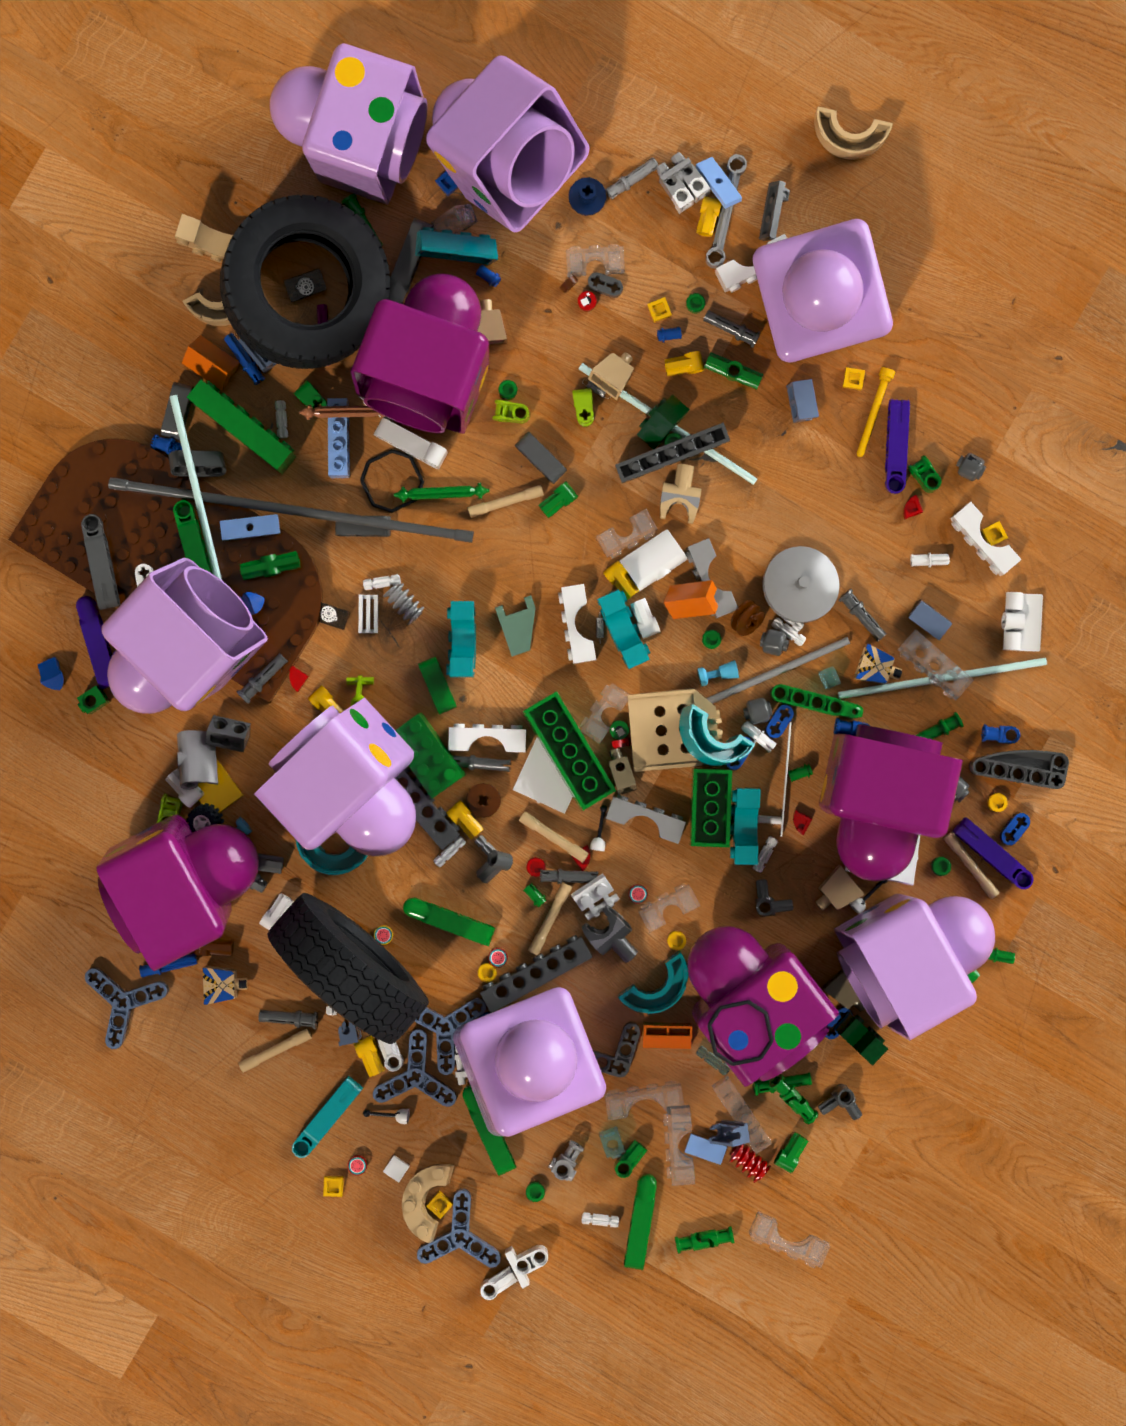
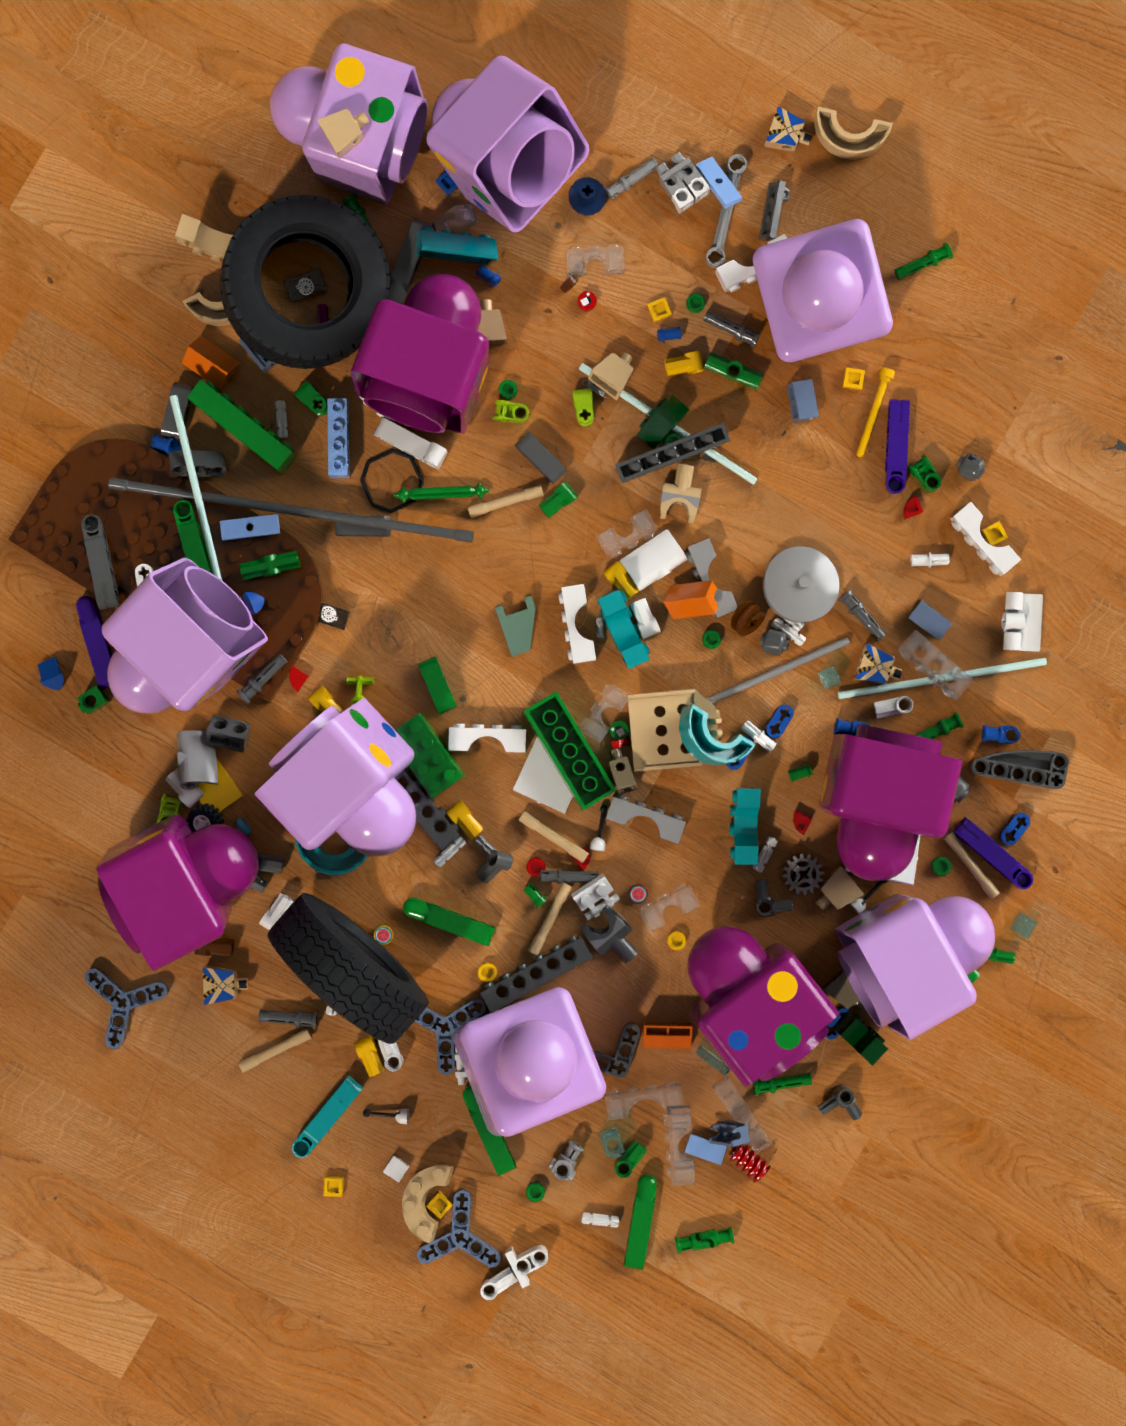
(185, 961): blue axle -> none
(248, 365): blue axle -> none
(338, 411): nougat wheel -> none
(343, 130): none -> tan torso
(349, 1035): sand blue hinge -> none
(357, 1165): tile -> none
(368, 602): white tile -> none
(381, 582): white axle -> none
(403, 603): light grey piece -> none
(424, 1079): sand blue piece -> none
(463, 639): teal brick -> none
(482, 763): dark grey pin -> none
(493, 800): reddish brown piece -> none
(498, 957): tile -> none
(606, 280): dark grey beam -> none
(663, 997): teal brick -> none
(709, 212): yellow piece -> none
(710, 808): green brick -> none
(725, 671): medium azure piece -> none
(757, 711): dark grey head -> none
(767, 1025): black piece -> none
(774, 819): white piece -> none
(786, 131): none -> torso
(789, 1156): green piece -> none
(793, 1099): green piece -> none
(796, 881): none -> light grey gear
(811, 1250): clear arch -> none
(845, 707): green piece -> none
(891, 707): none -> white piece
(932, 258): none -> green pin
(997, 802): yellow tile -> none
(1023, 925): none -> clear light blue tile

